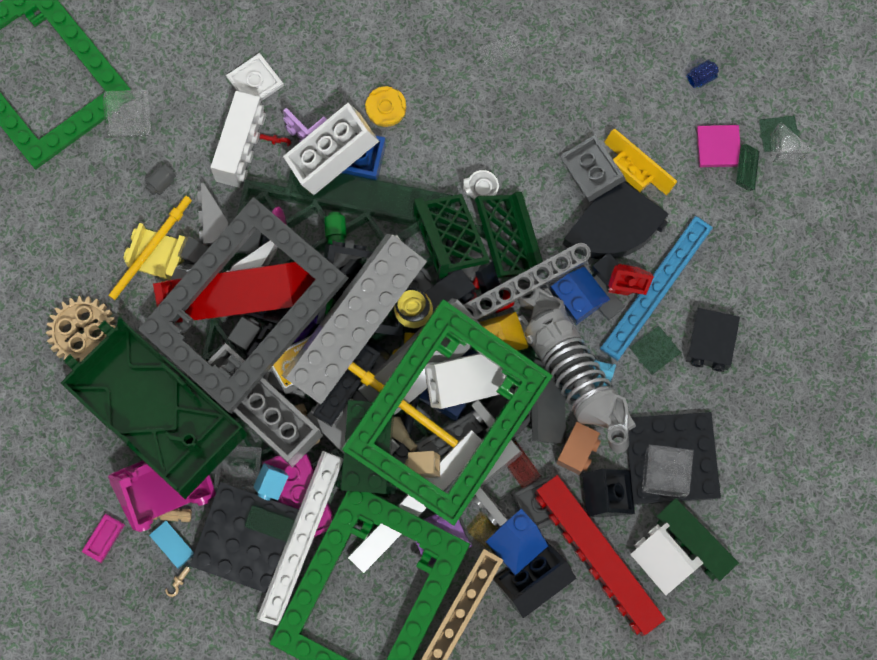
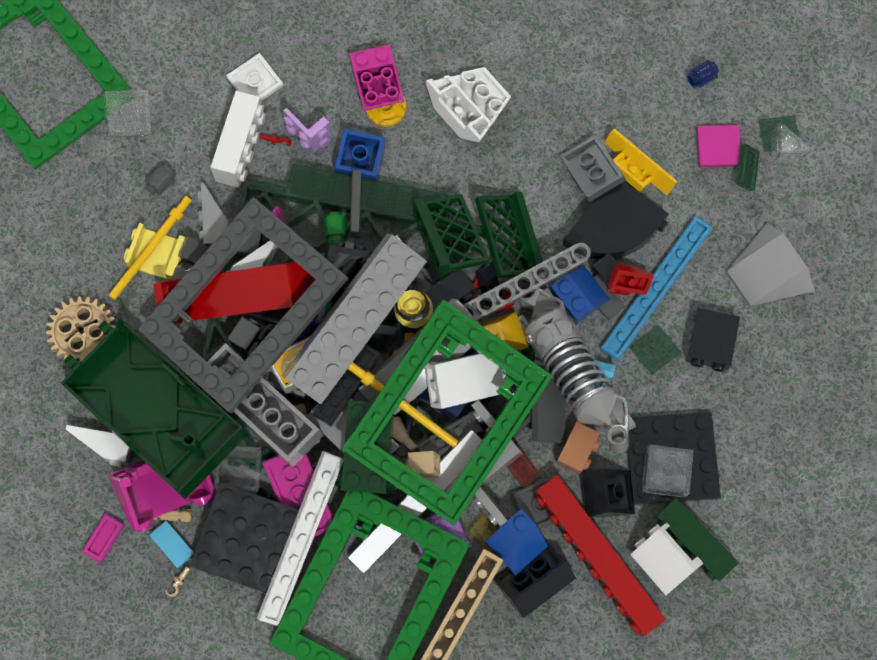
(104, 444): none -> white slope
(269, 523): clear green tile -> none
(270, 482): medium azure brick -> none
(330, 148): white brick -> none
(356, 203): none -> dark grey tile
(376, 77): none -> dark pink slope
(468, 101): none -> white wedge
(481, 184): white piece -> none
(770, 269): none -> light grey wedge

